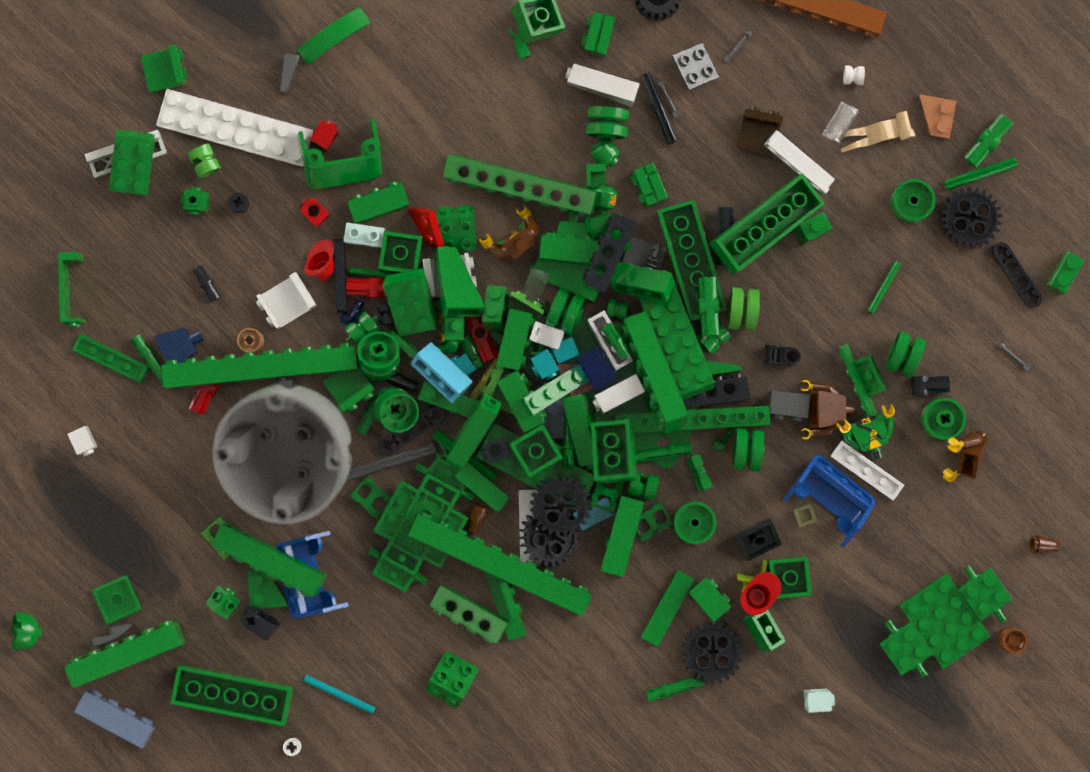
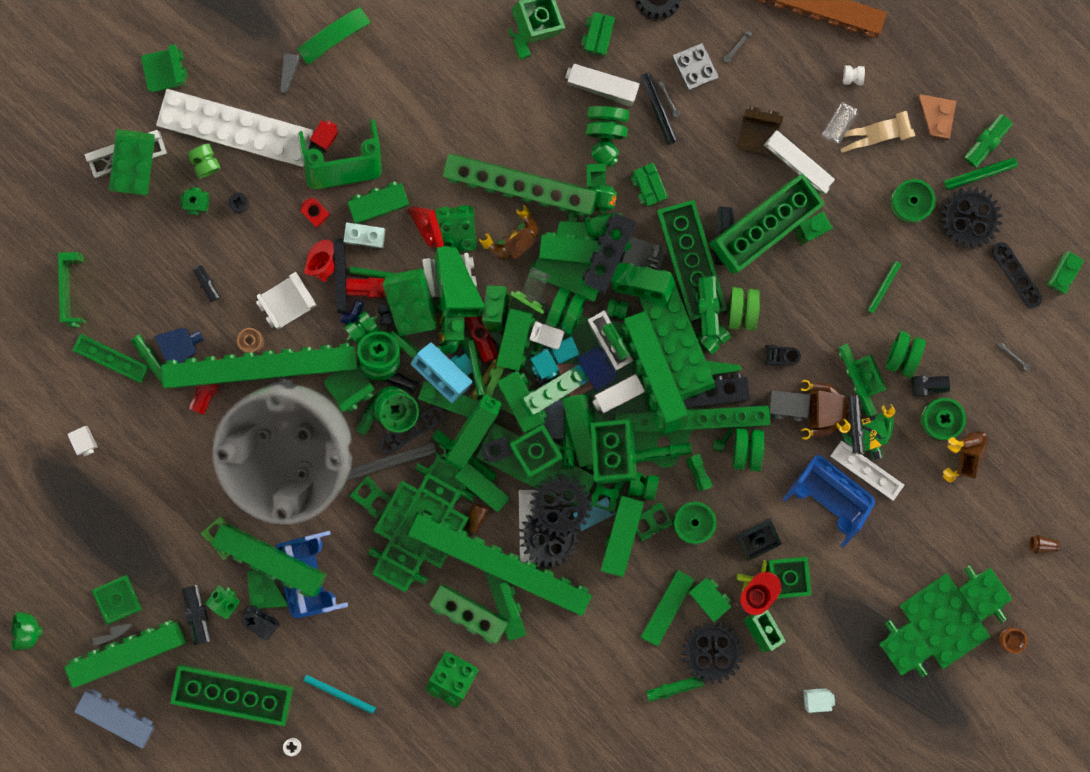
(196, 614): none -> black piece
(400, 252): green brick -> none
(475, 368): none -> green bar
(804, 515): olive plate -> none
(856, 425): none -> black pin

